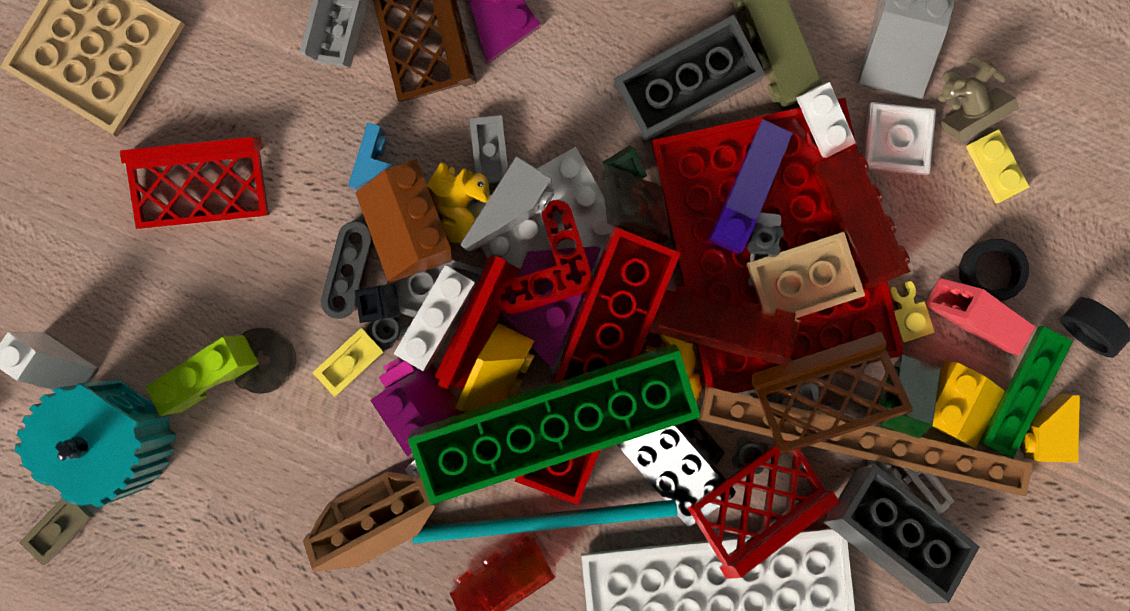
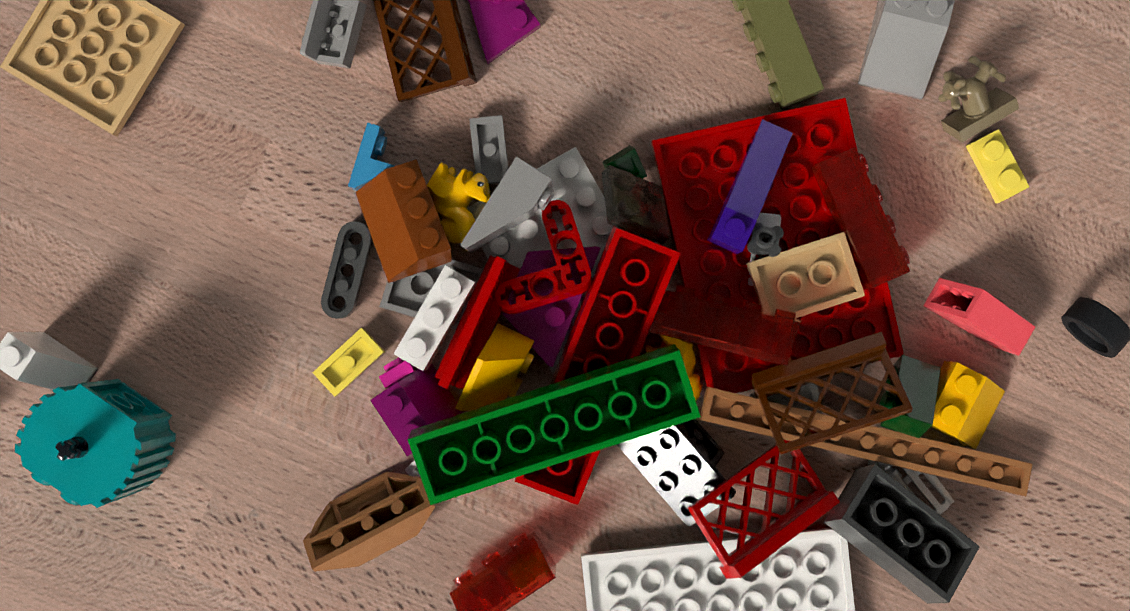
(55, 530): dark tan plate -> none
(188, 381): lime arch -> none
(195, 153): red fence -> none
(281, 363): clear smoke plate -> none
(377, 303): black slope -> none
(386, 339): dark grey plate -> none
(547, 521): teal piece -> none
(689, 78): dark grey brick -> none
(746, 446): dark grey plate -> none
(826, 119): white plate -> none
(899, 138): white tile -> none
(911, 317): light yellow plate -> none
(1016, 257): black tyre -> none
(1026, 392): green plate -> none
(1055, 431): yellow slope -> none

